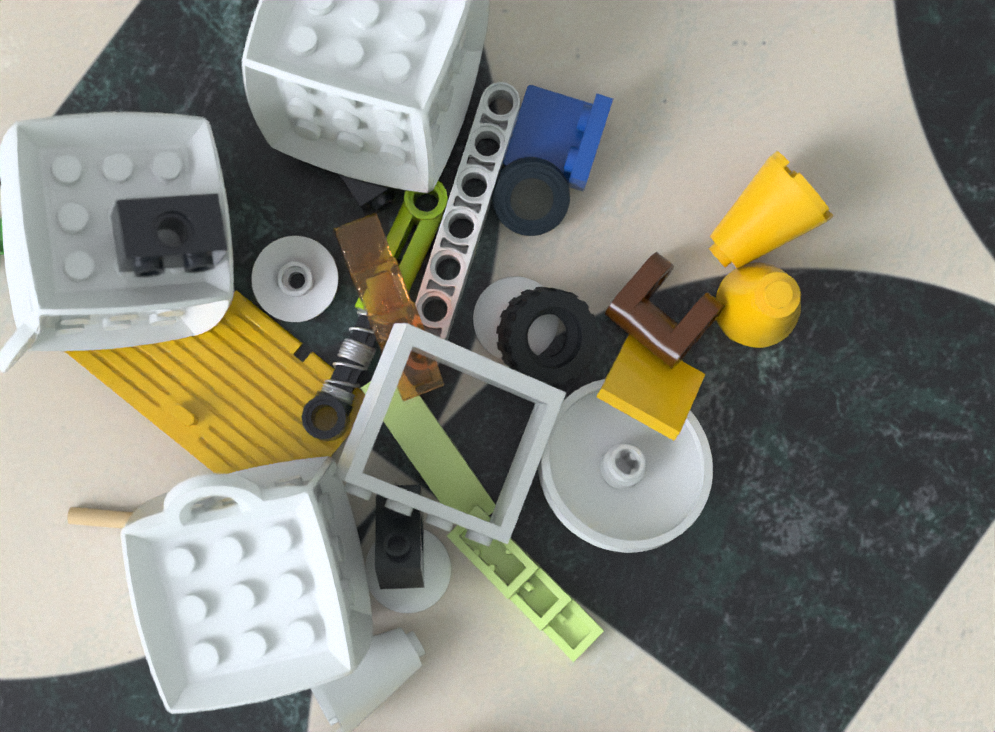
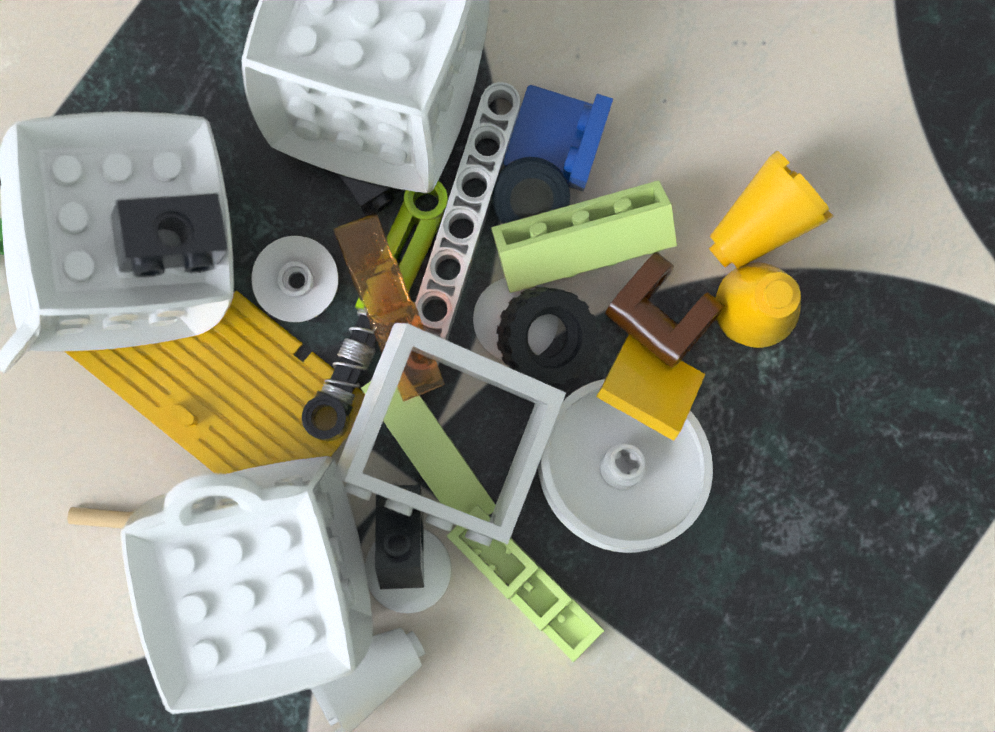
(585, 236): none -> yellowish green brick

